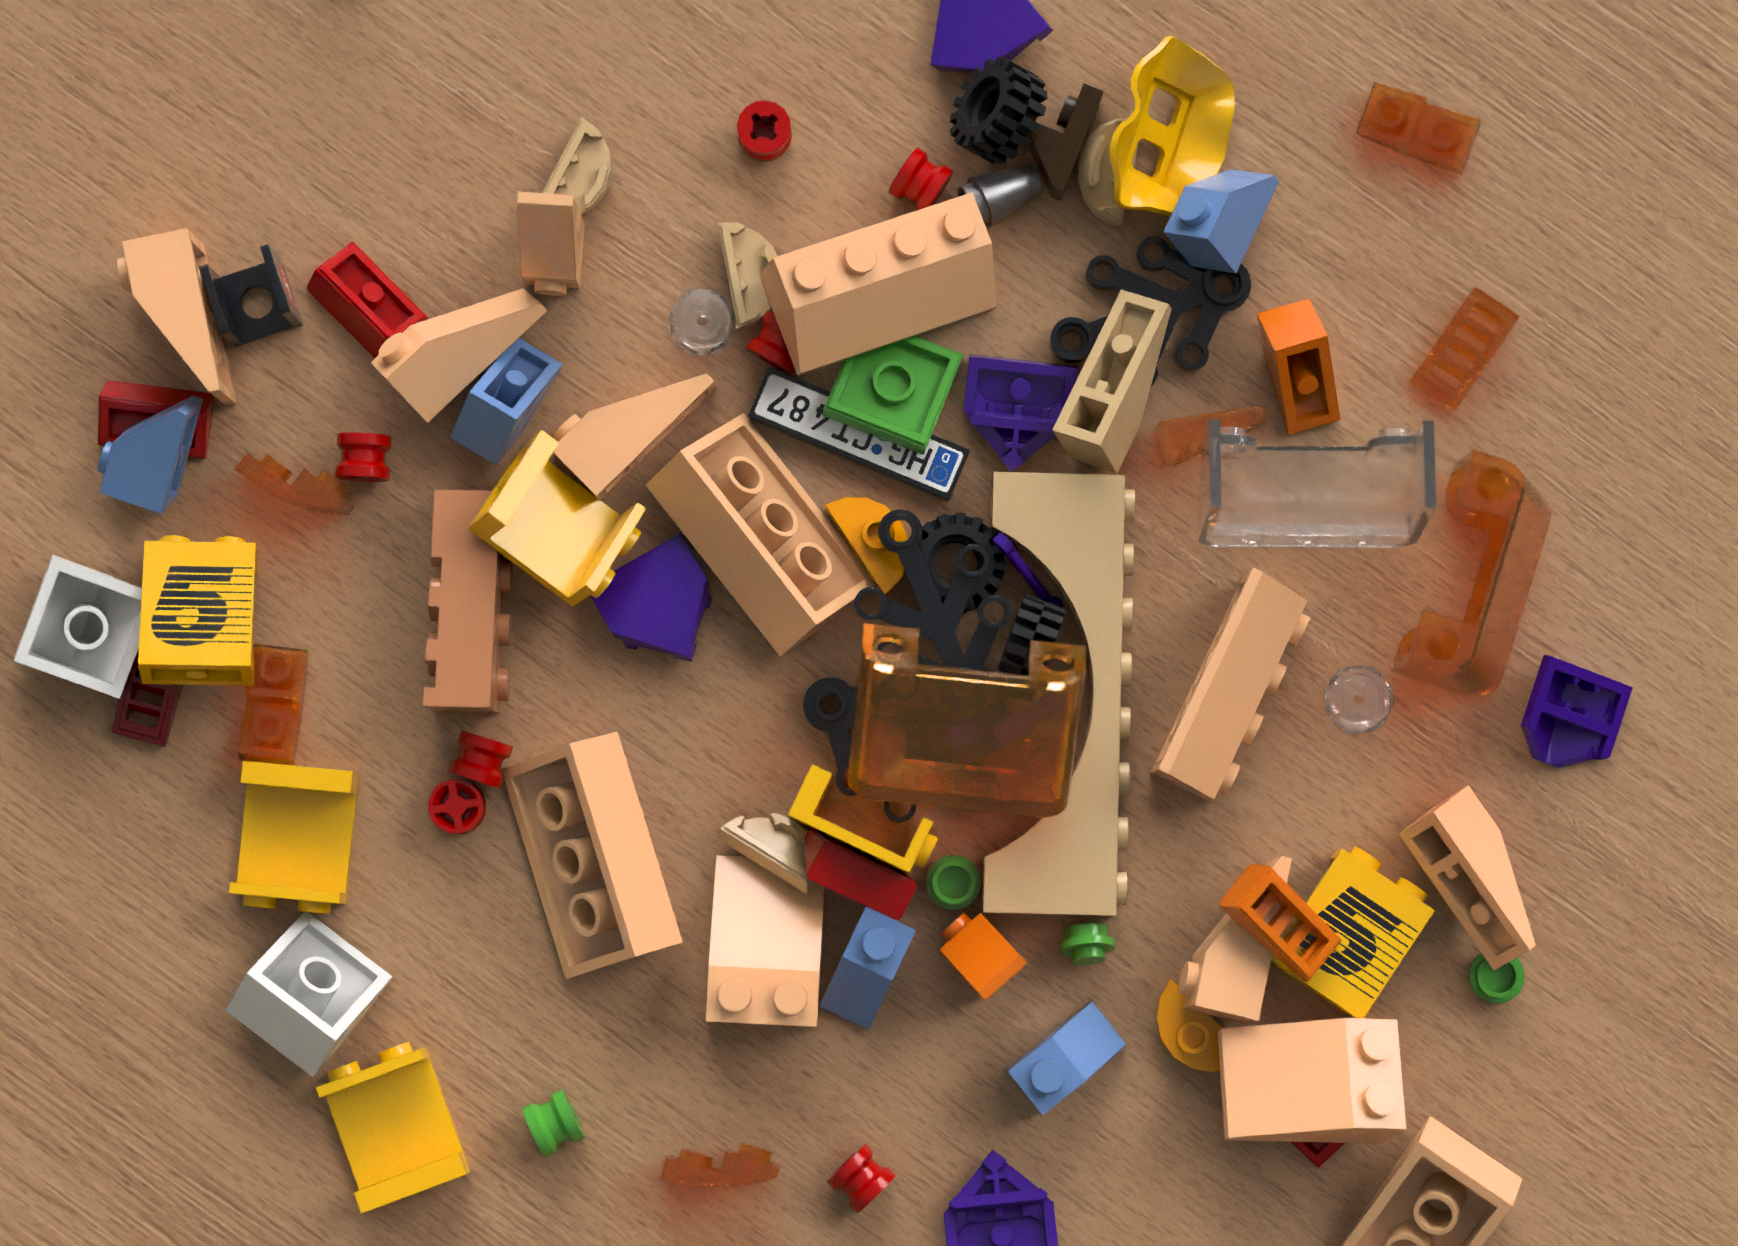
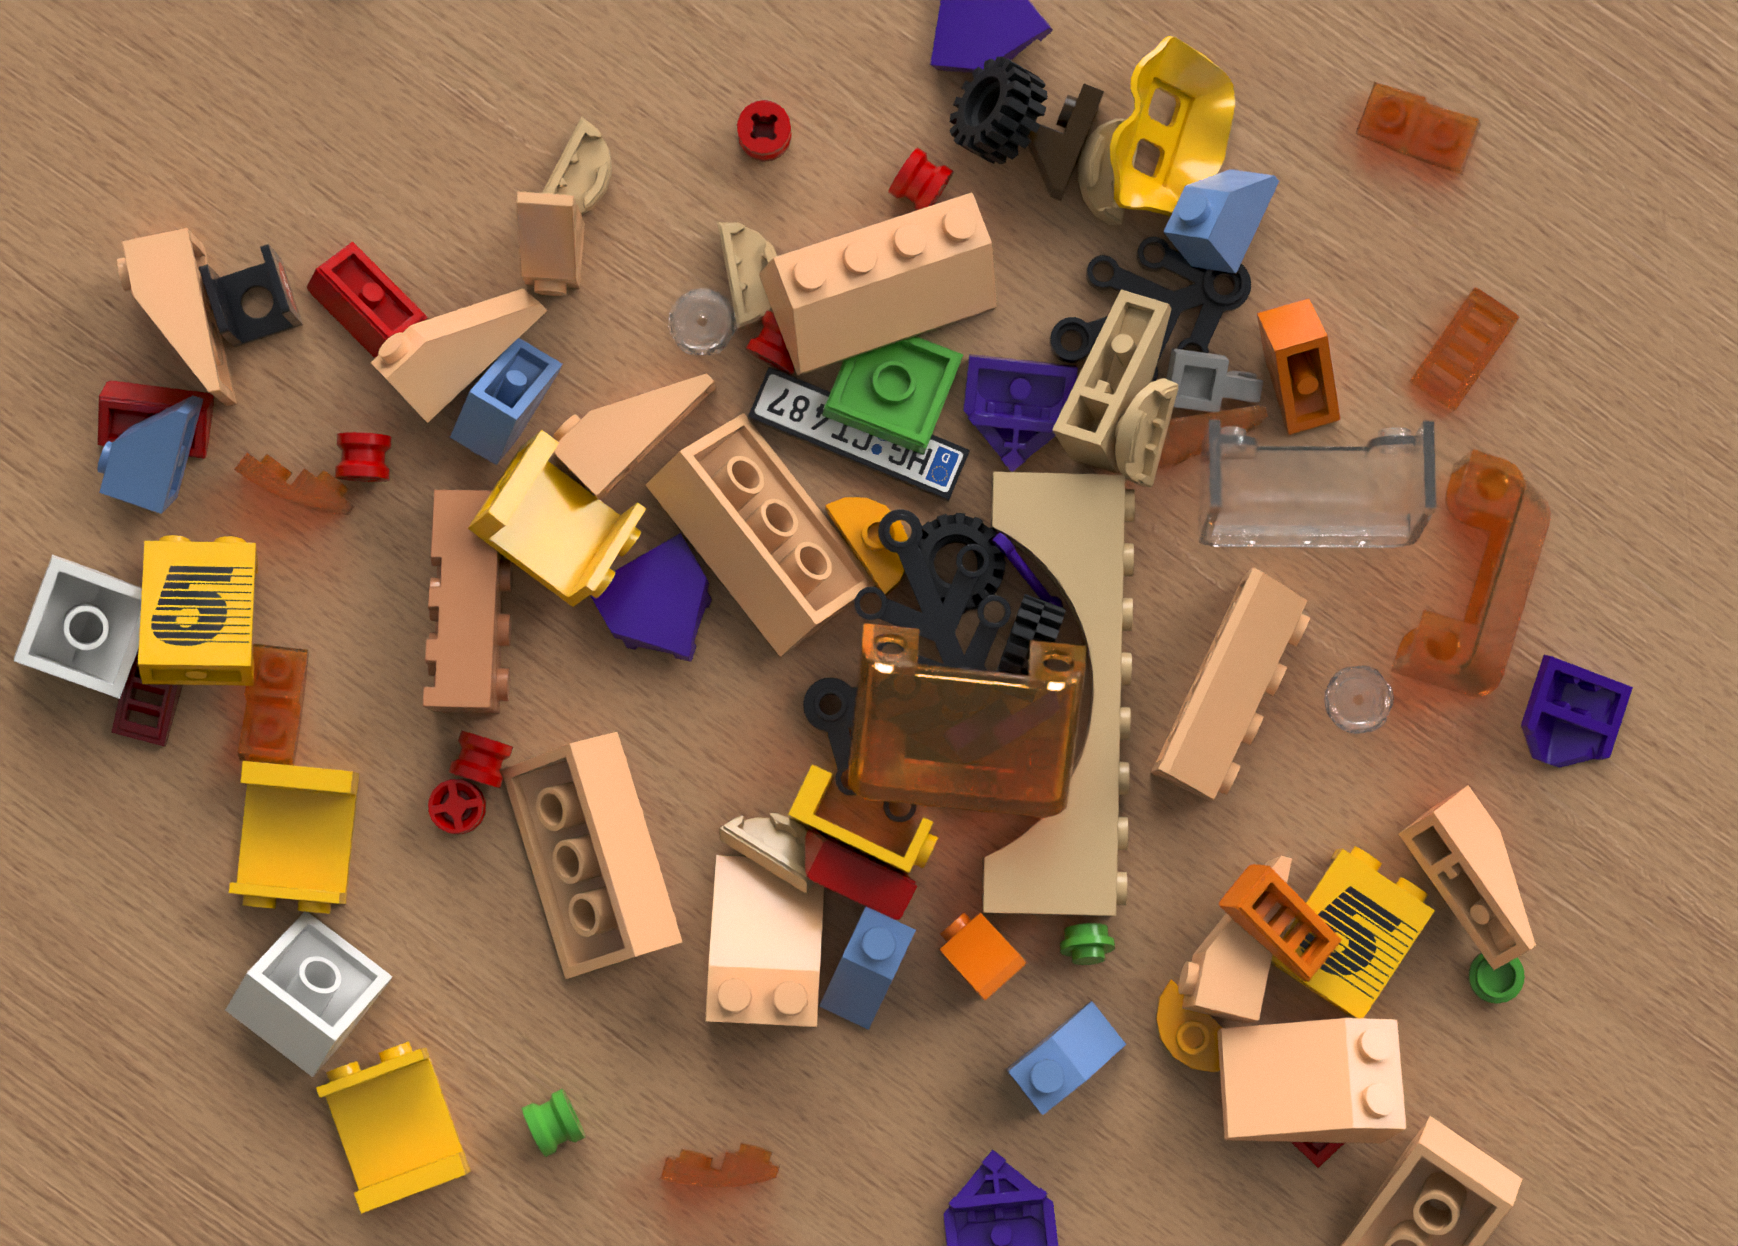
(861, 1178): red wheel -> none
(953, 882): bright green plate -> none
(1002, 191): flat silver cone -> none
(1143, 431): none -> tan plate
(1205, 381): none -> light grey plate

